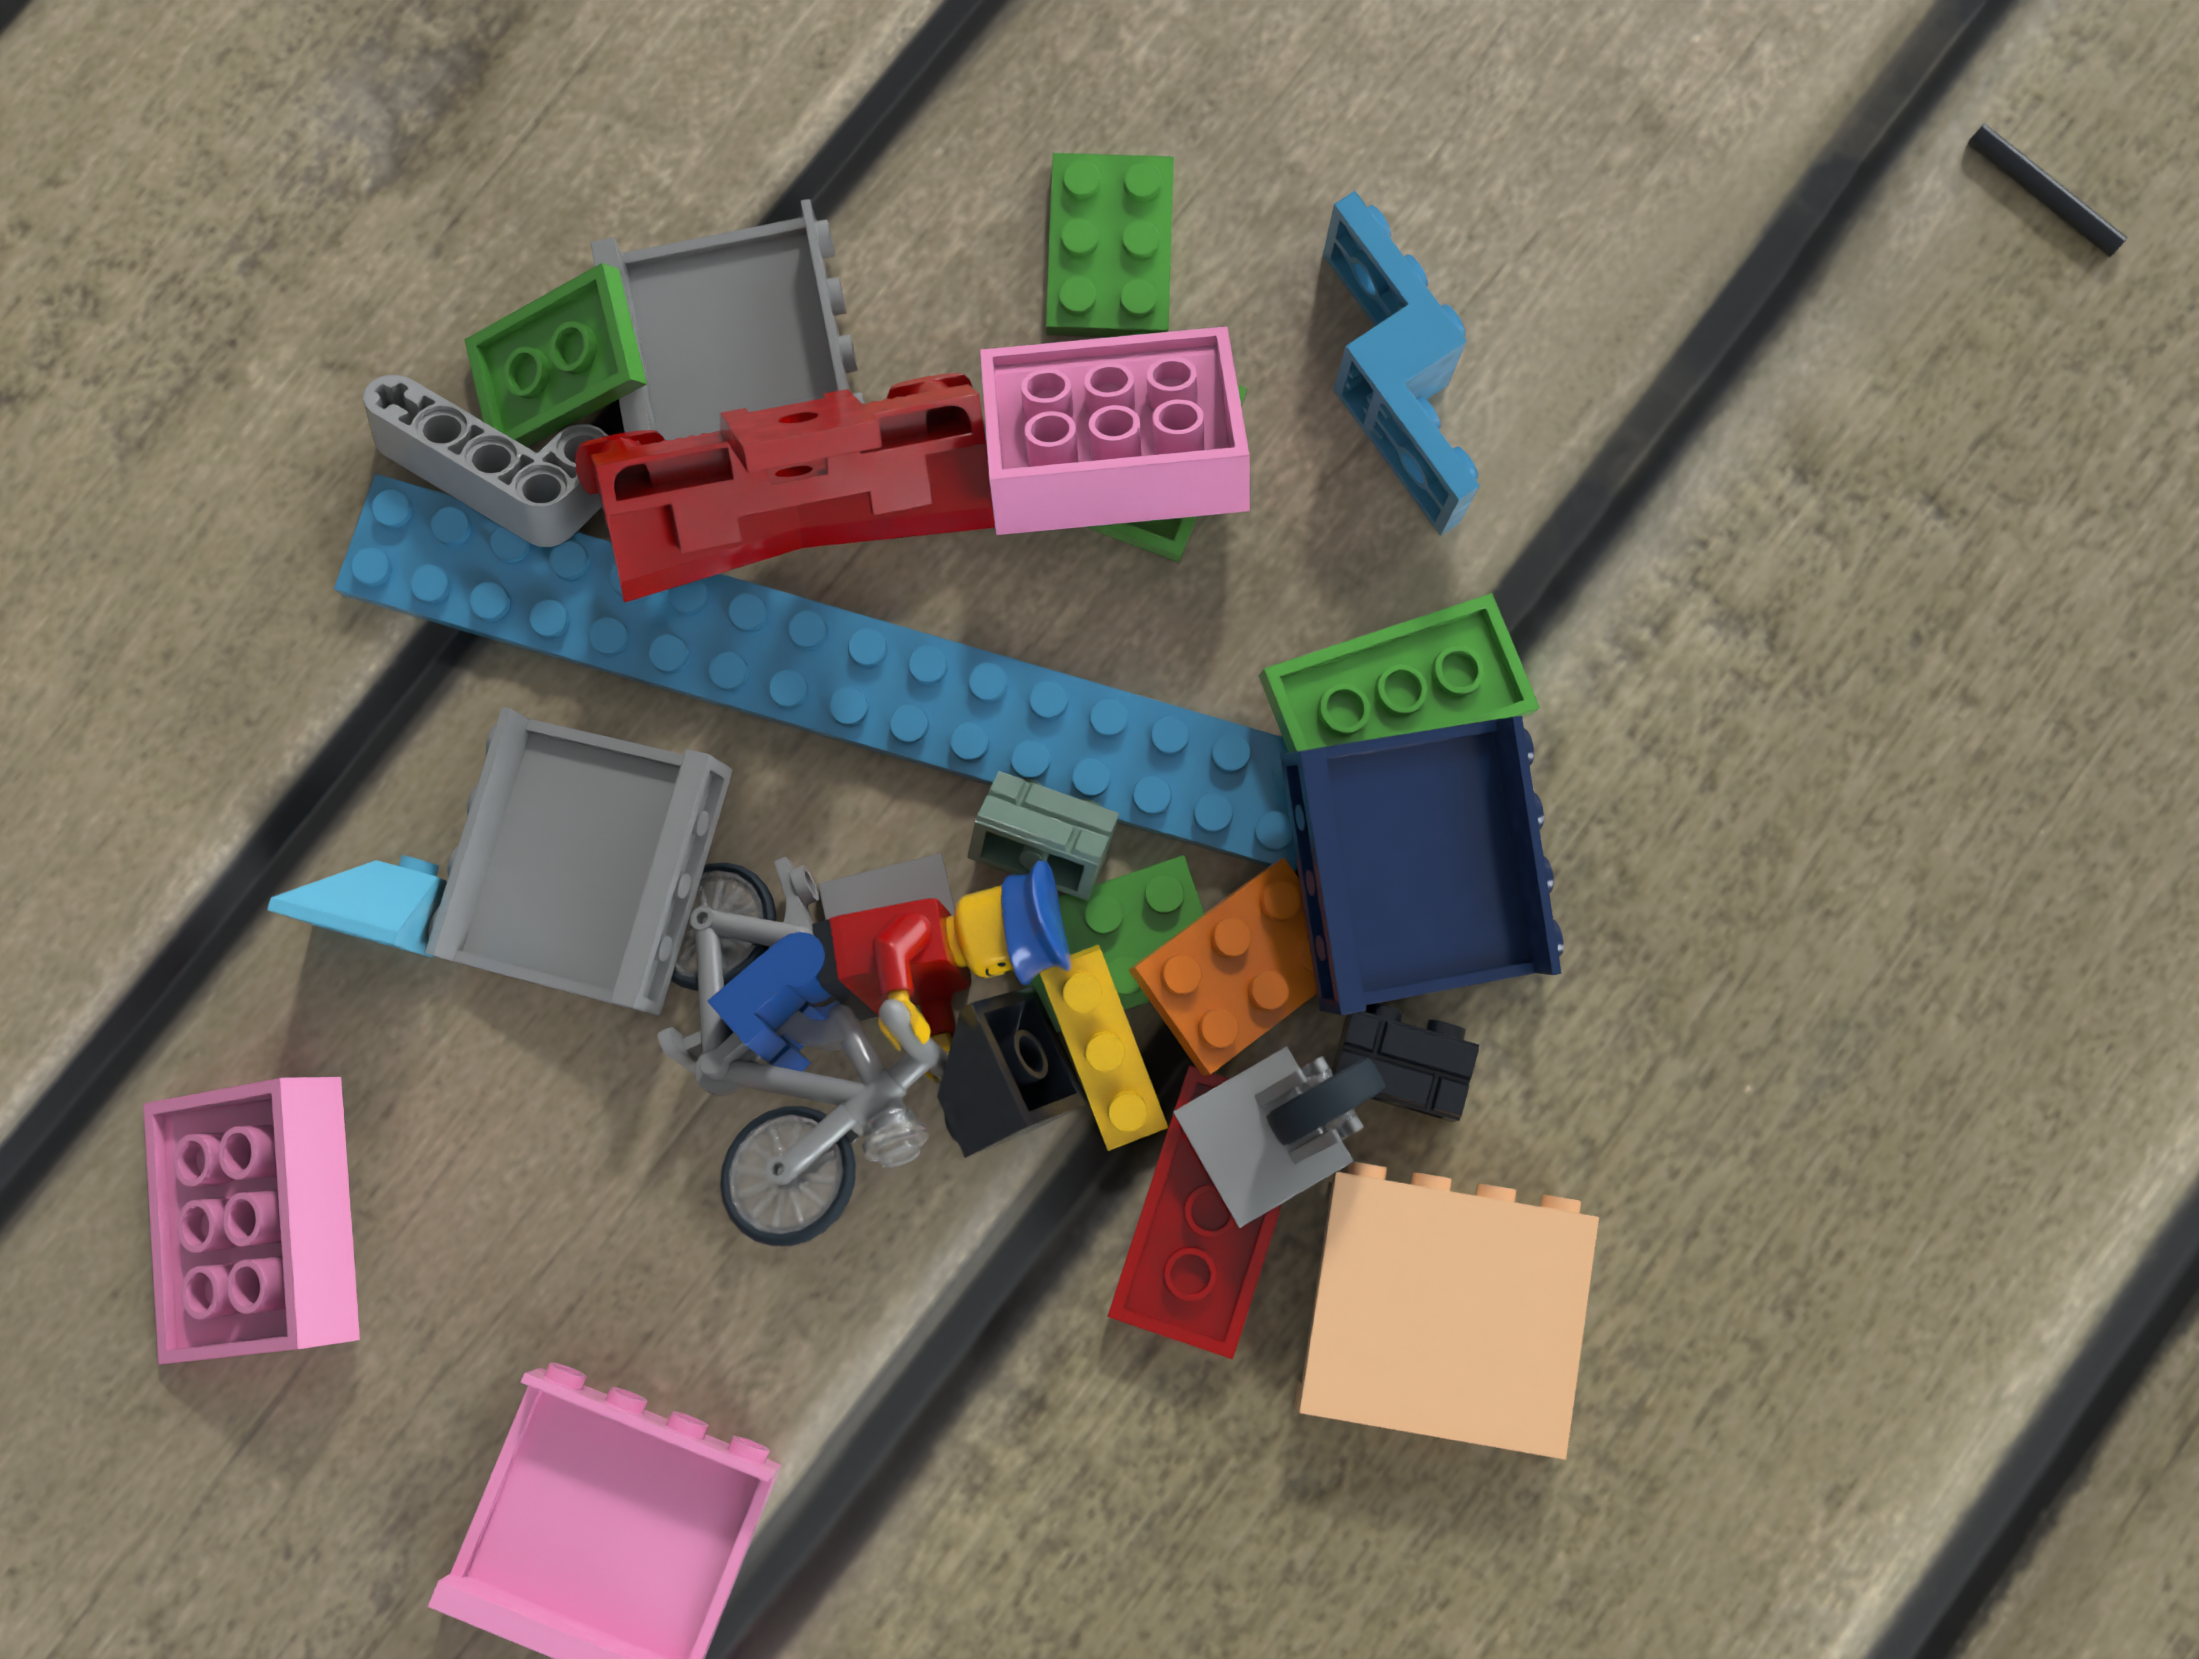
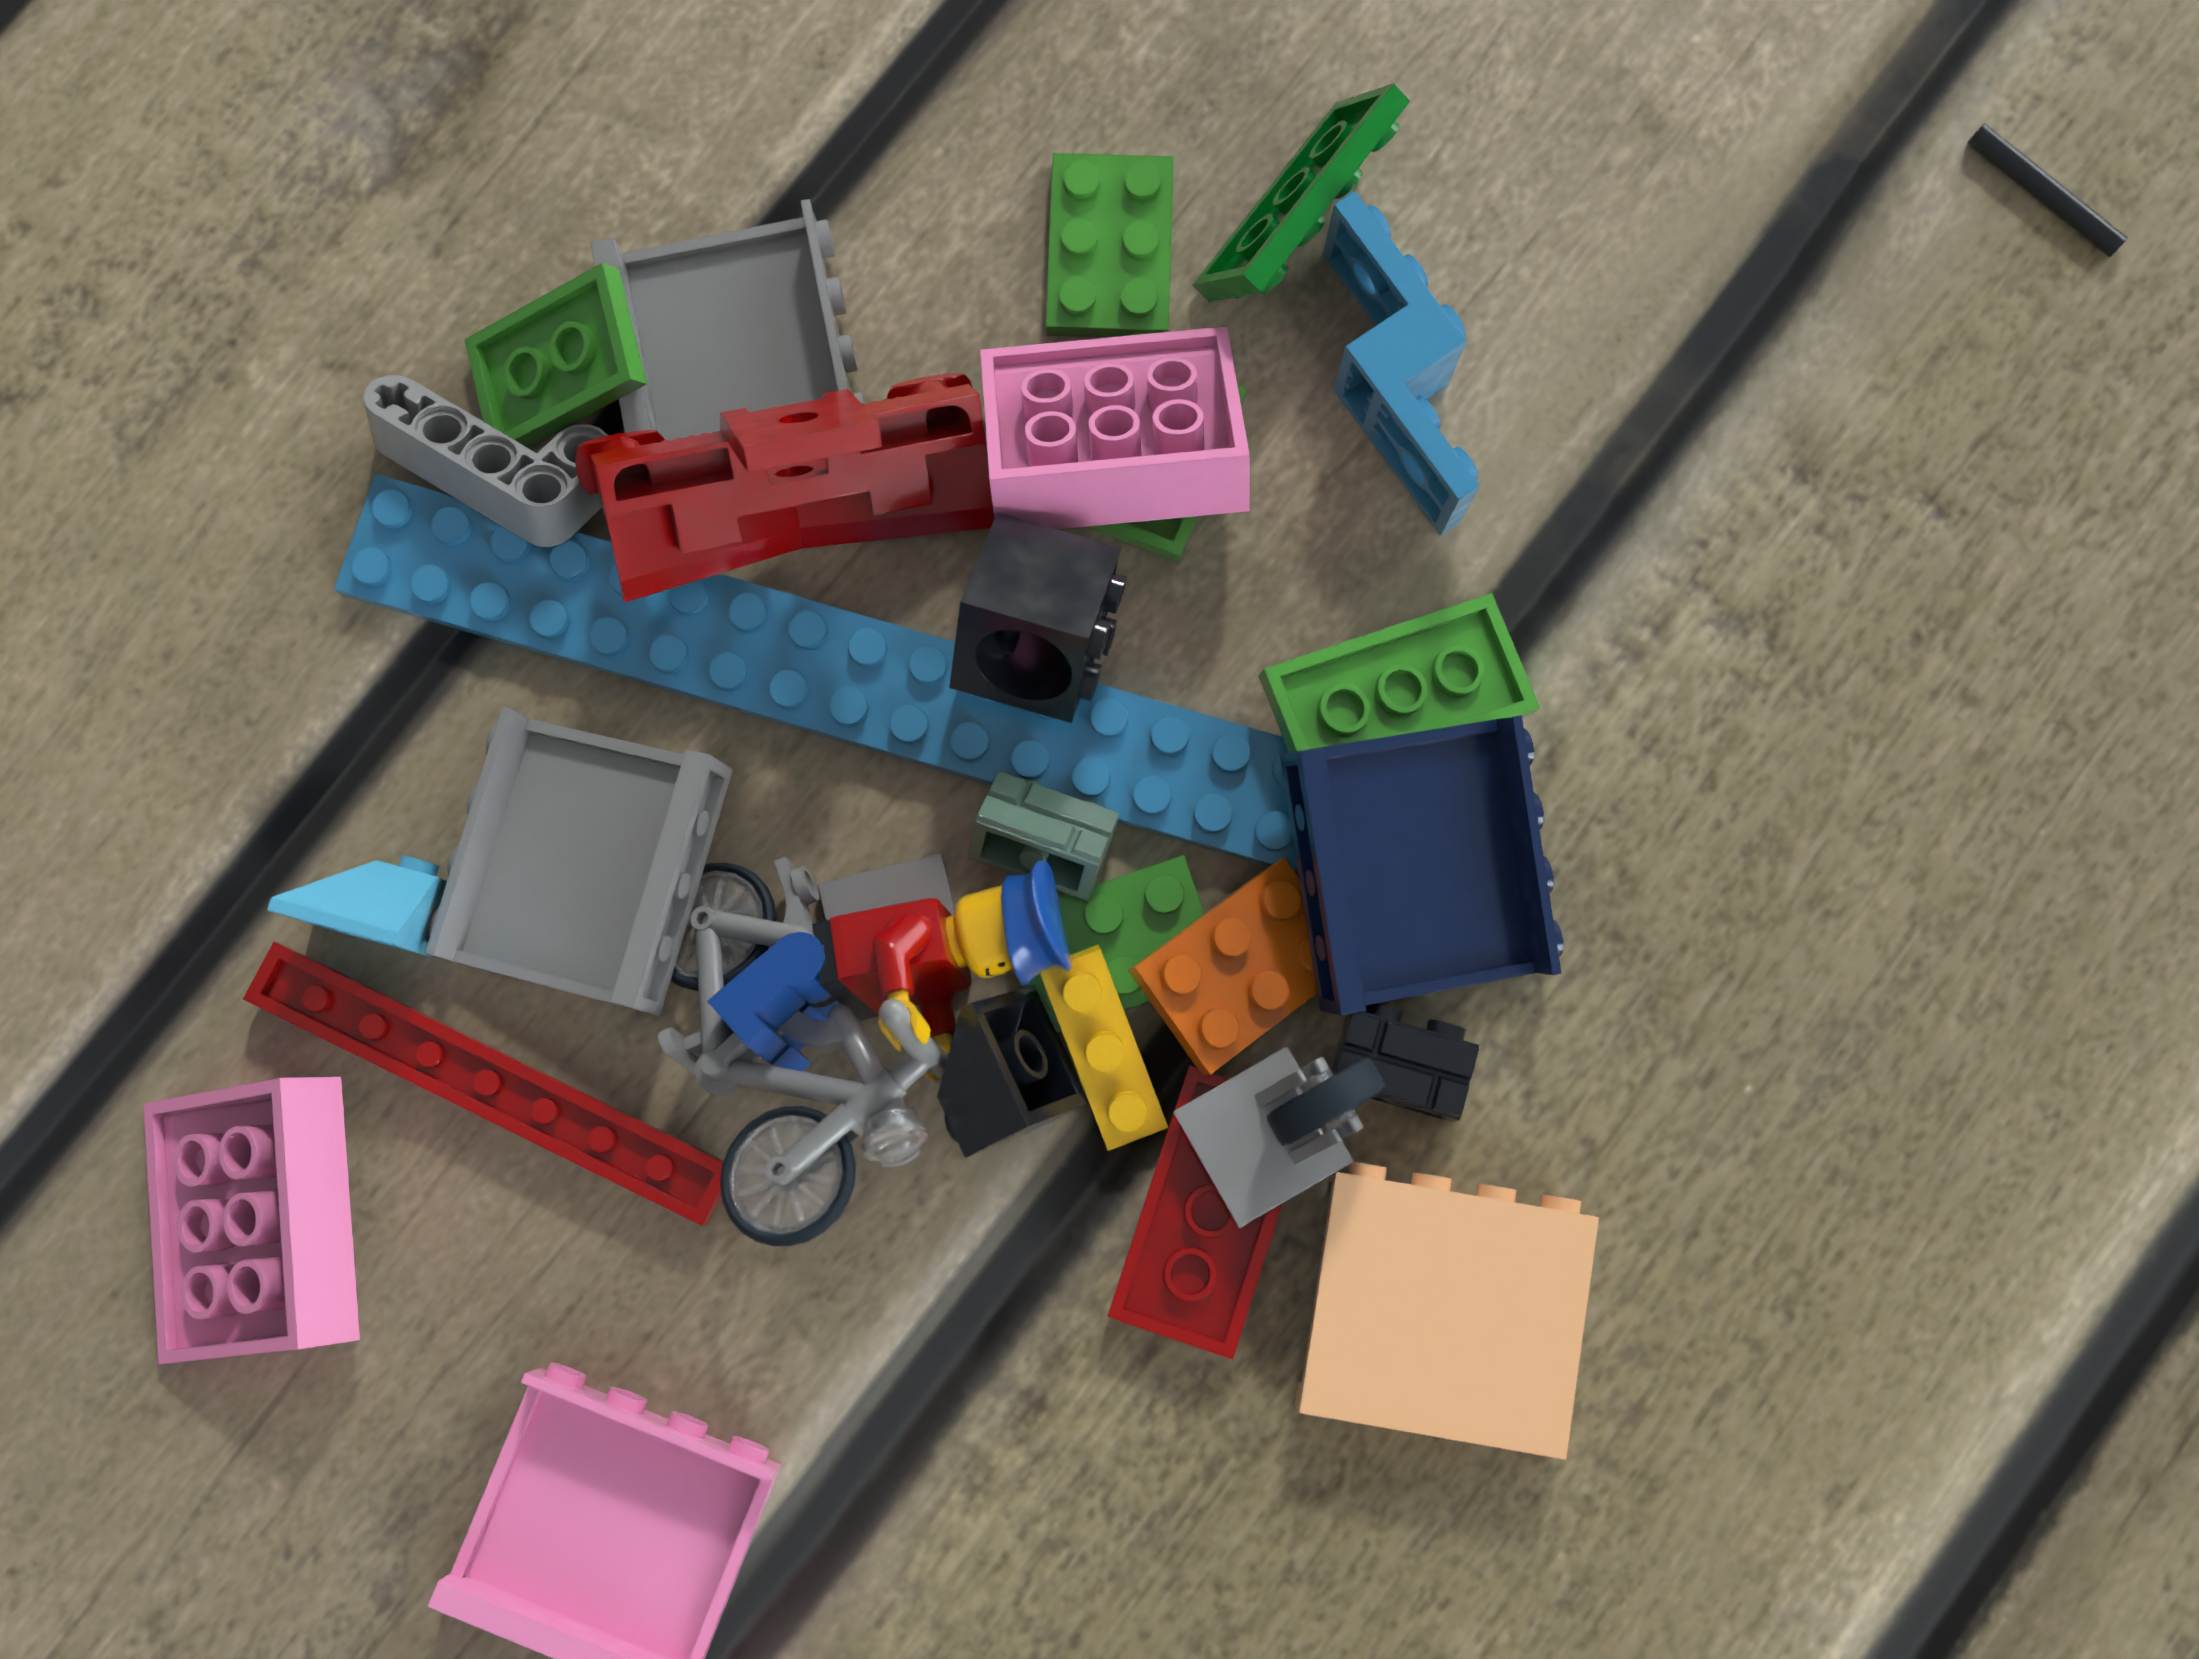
(488, 1083): none -> red plate
(1037, 618): none -> black brick
(1294, 203): none -> green plate

